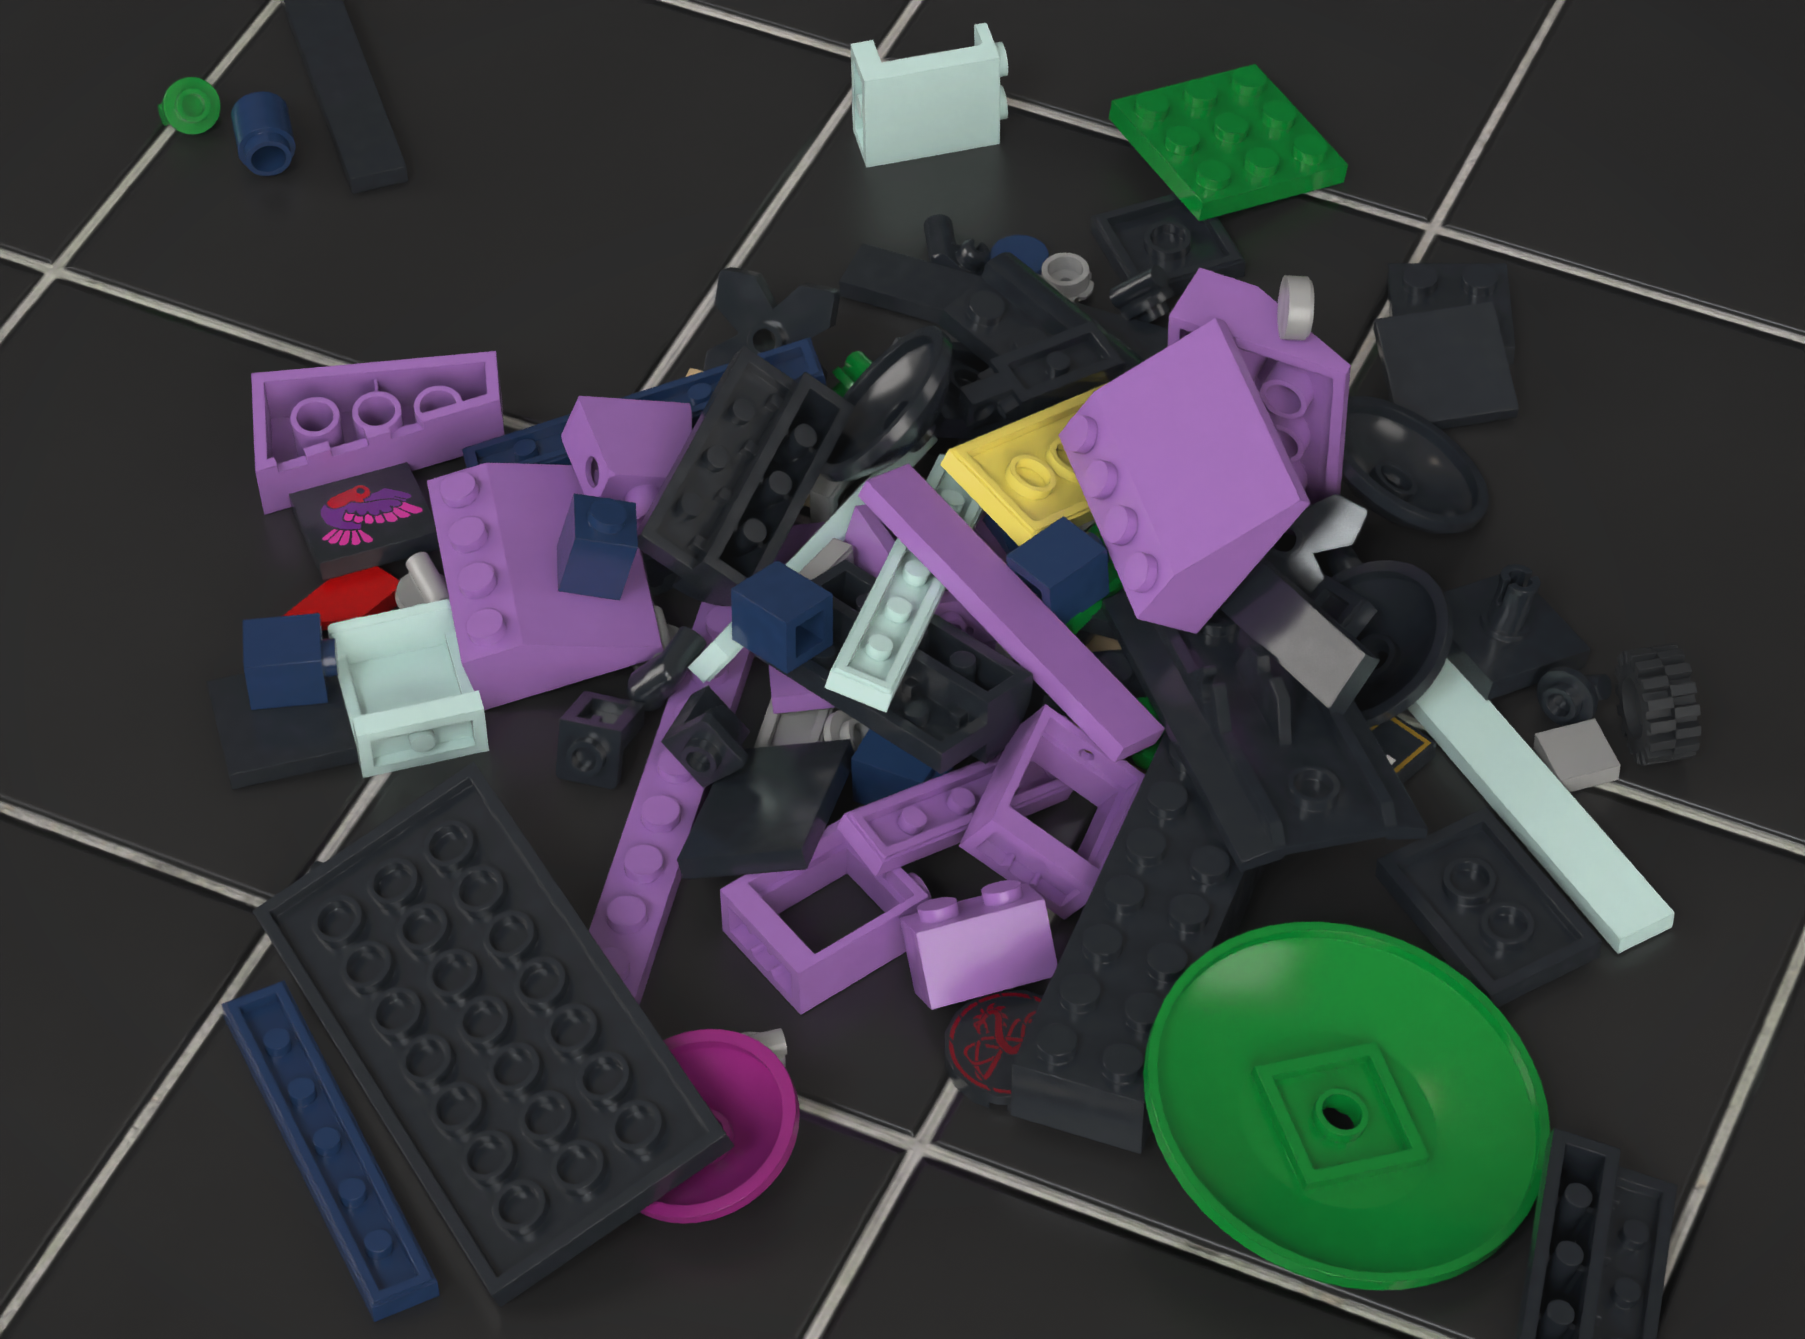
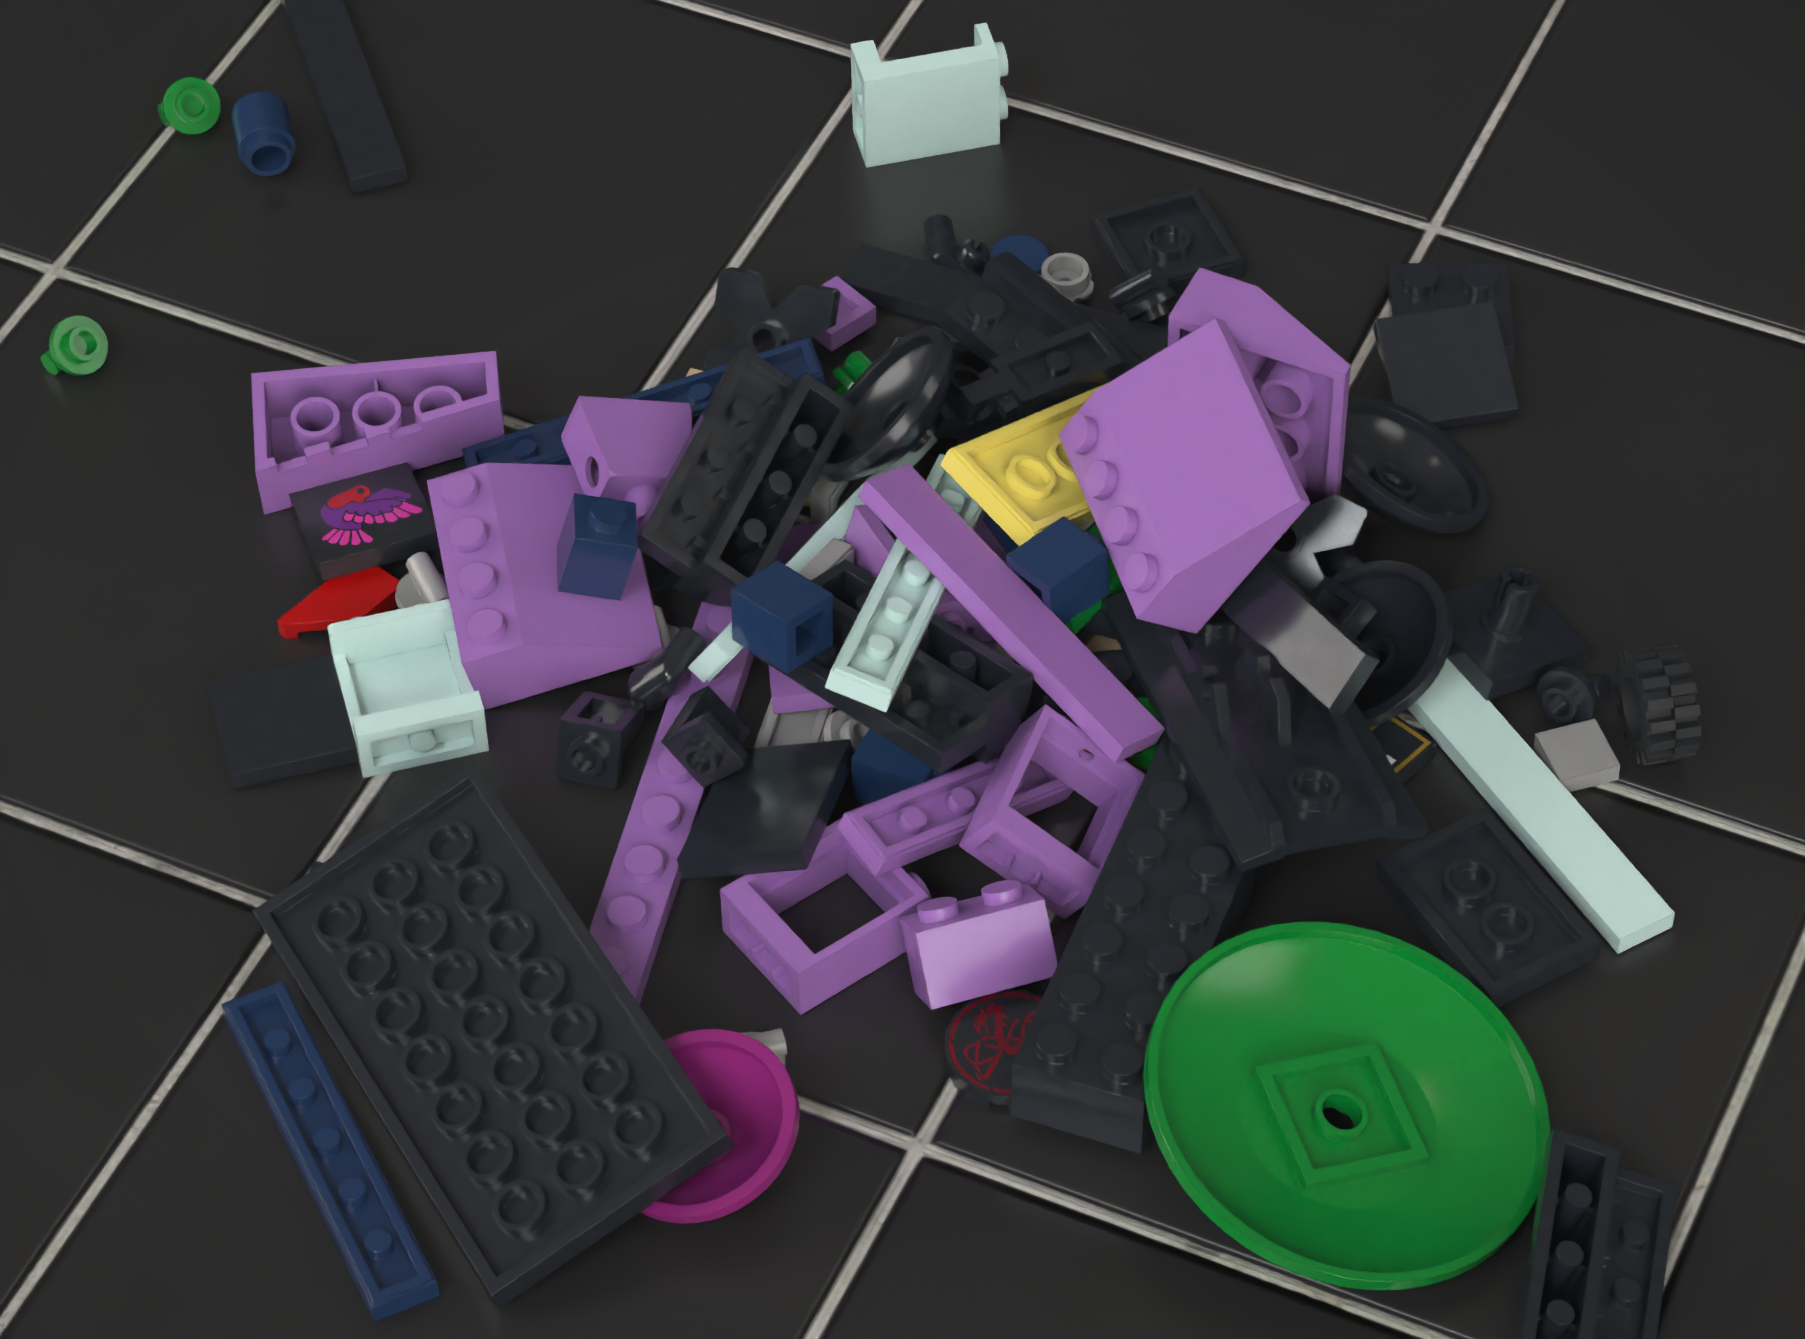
(76, 347): none -> green plate
(287, 661): dark blue brick -> none
(853, 316): none -> medium lavender plate
(1227, 142): green plate -> none
(1295, 307): light grey tile -> none

